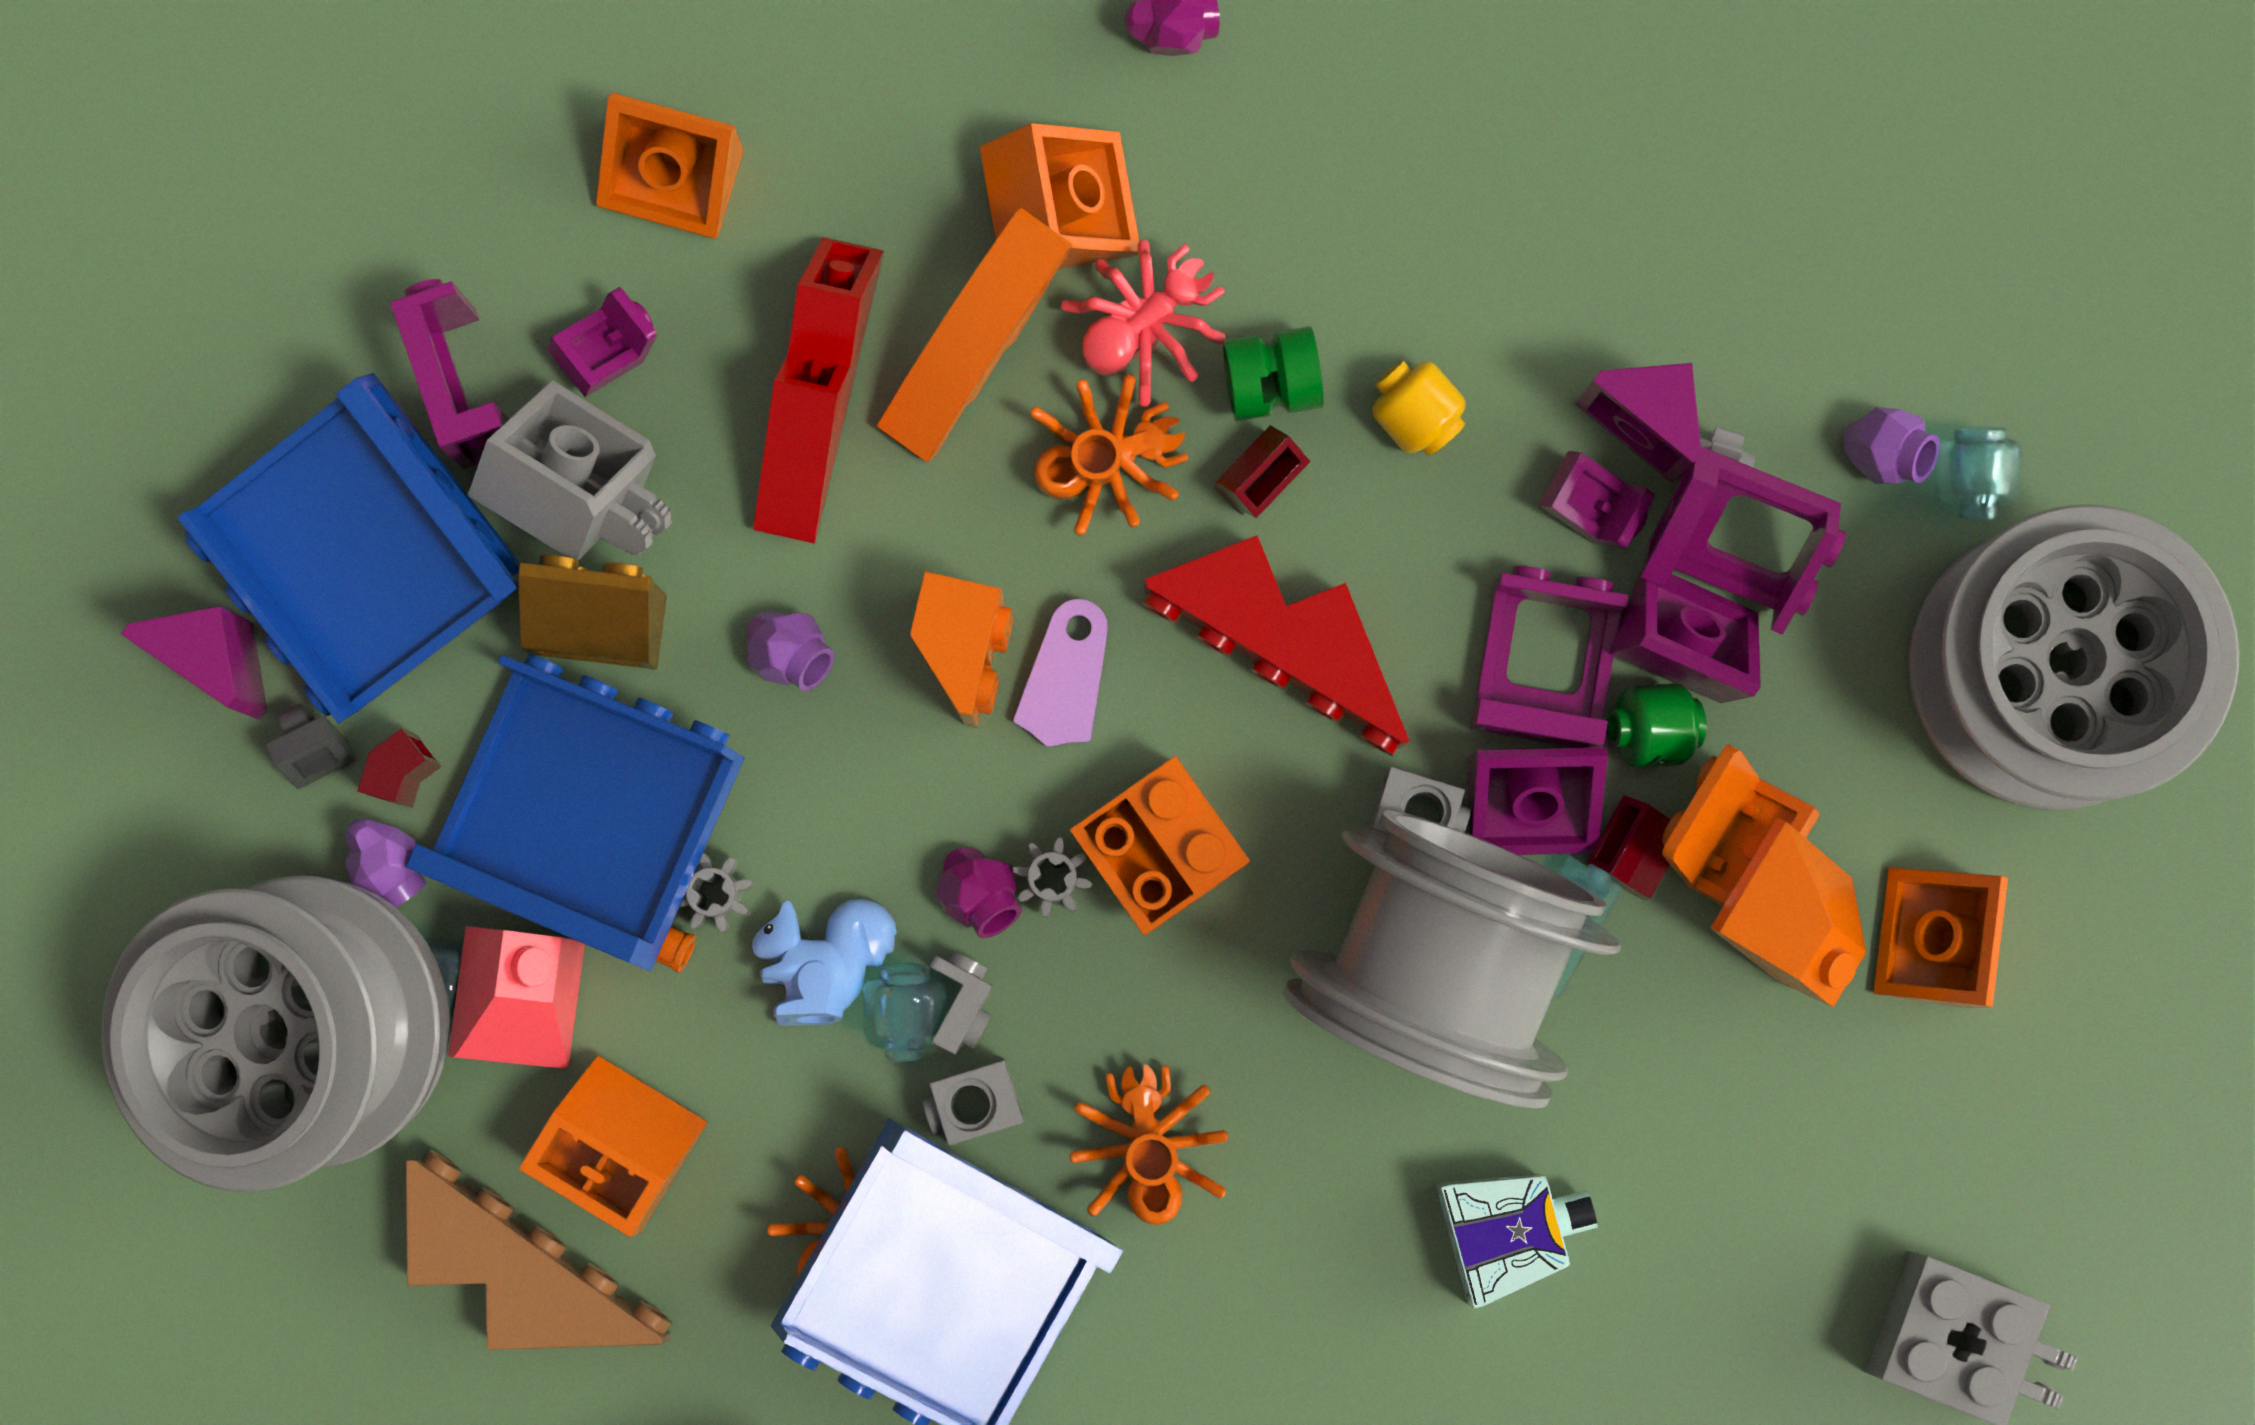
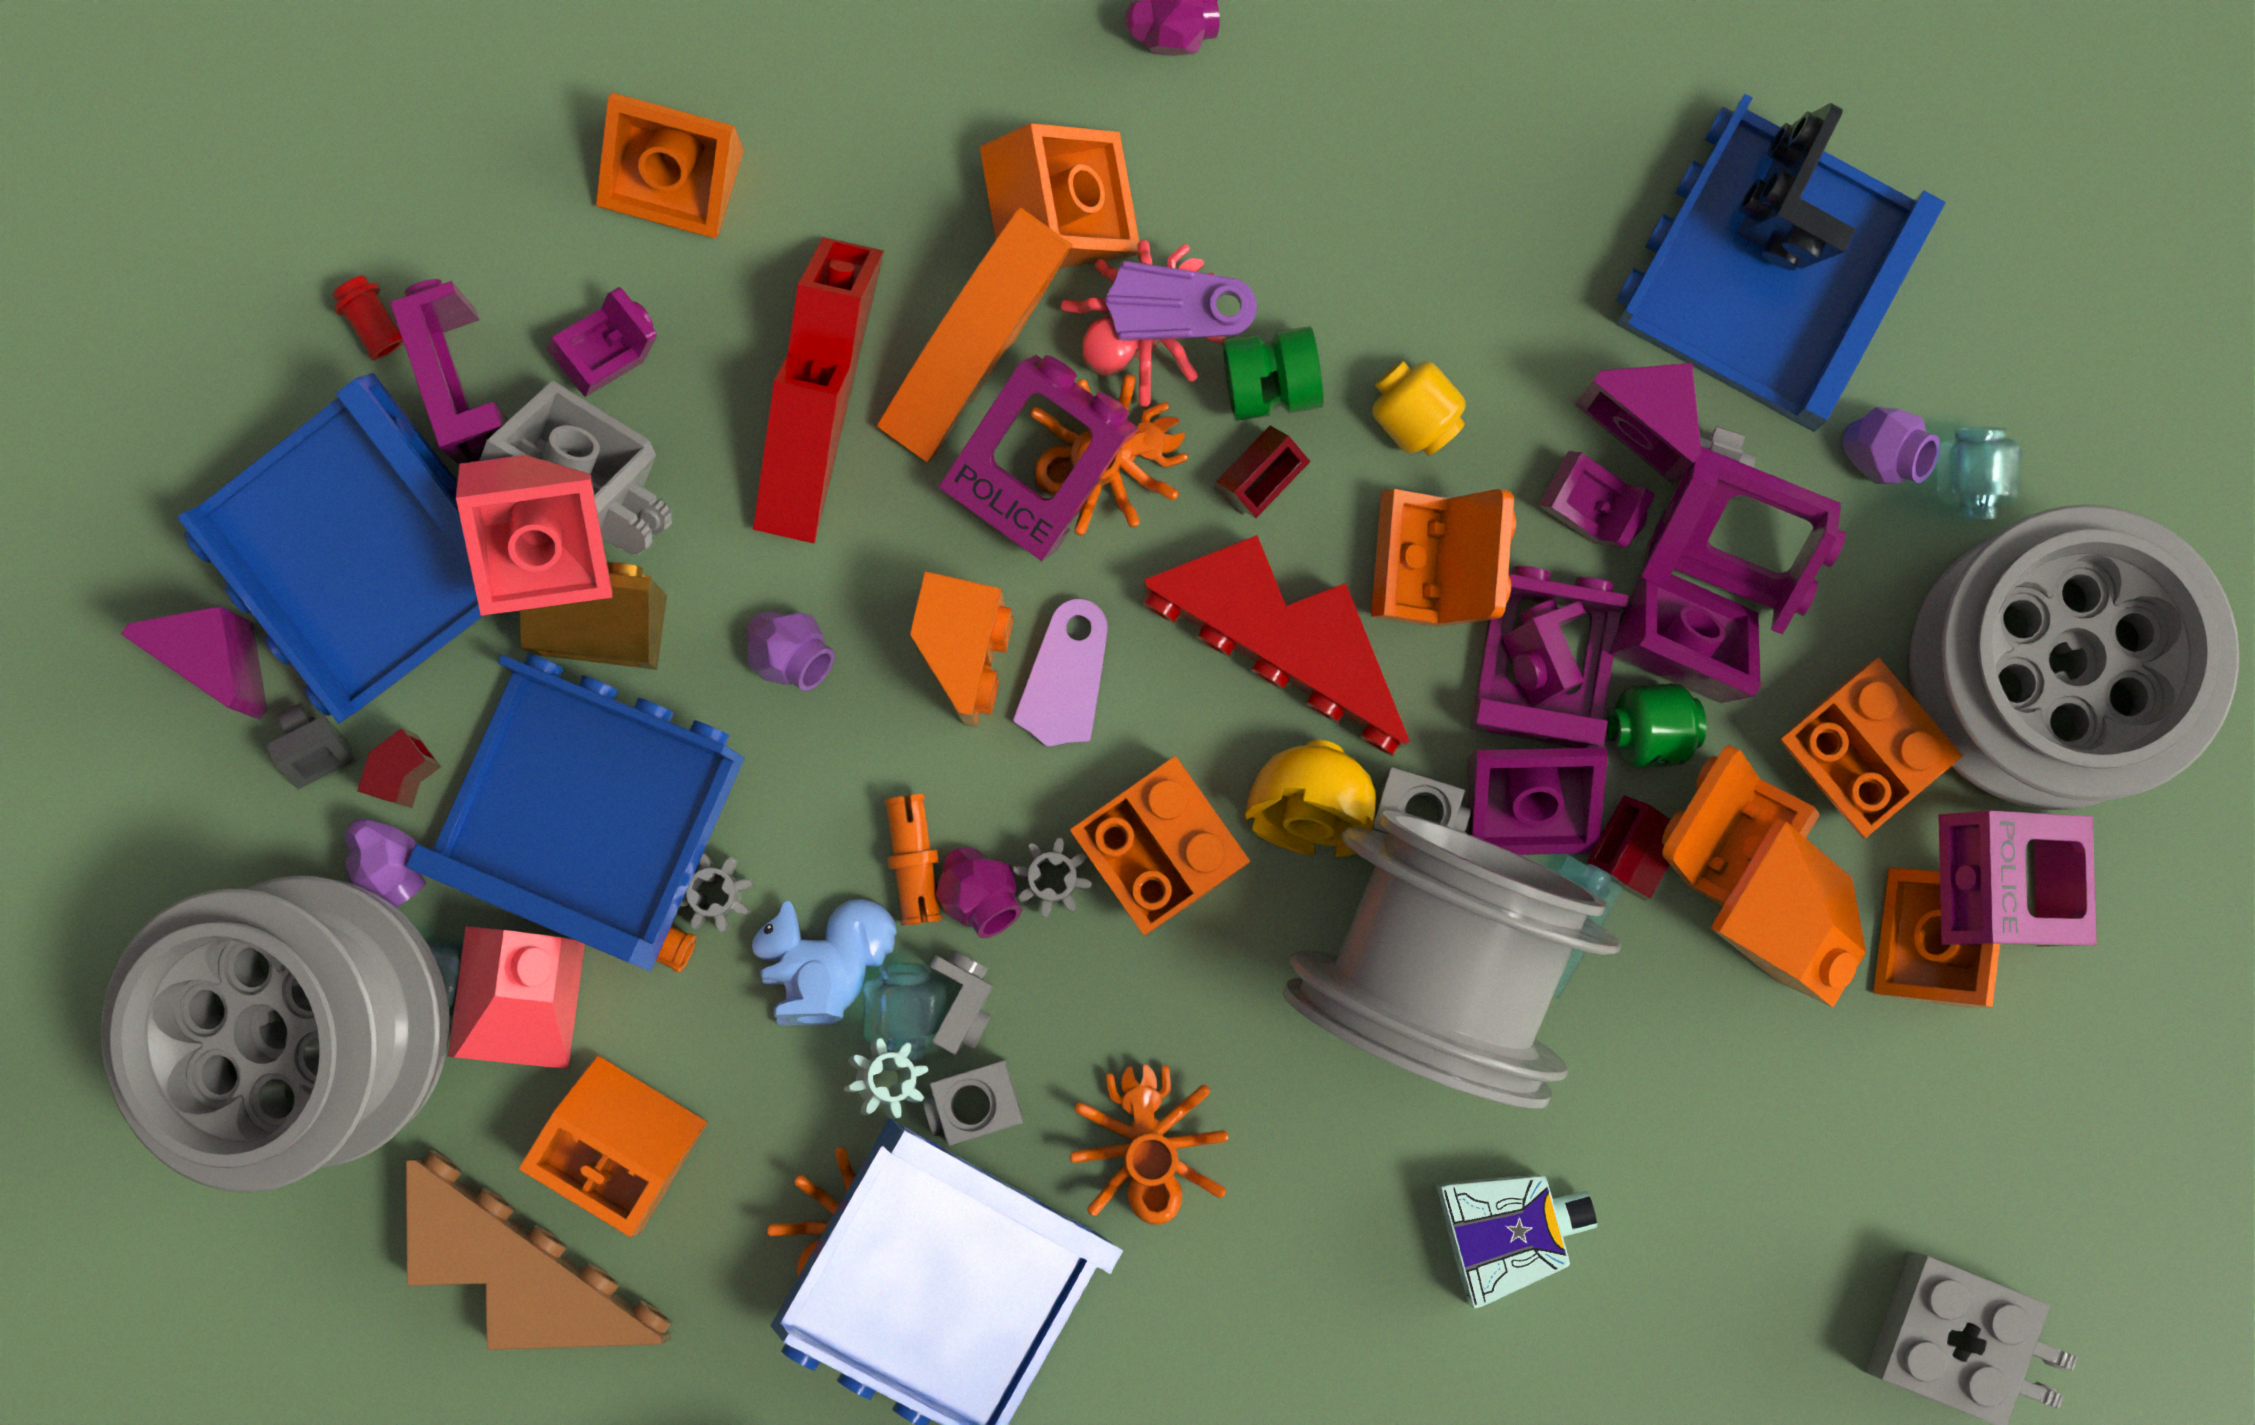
(368, 316): none -> red pin
(531, 534): none -> coral slope
(890, 1062): none -> light aqua gear
(912, 859): none -> orange pin
(1006, 502): none -> magenta window
(1175, 303): none -> medium lavender piece
(1311, 798): none -> yellow cylinder
(1443, 557): none -> orange bracket
(1541, 653): none -> magenta bracket
(1764, 327): none -> blue panel
(1776, 216): none -> black bracket
(1870, 747): none -> orange slope
(1986, 879): none -> magenta window

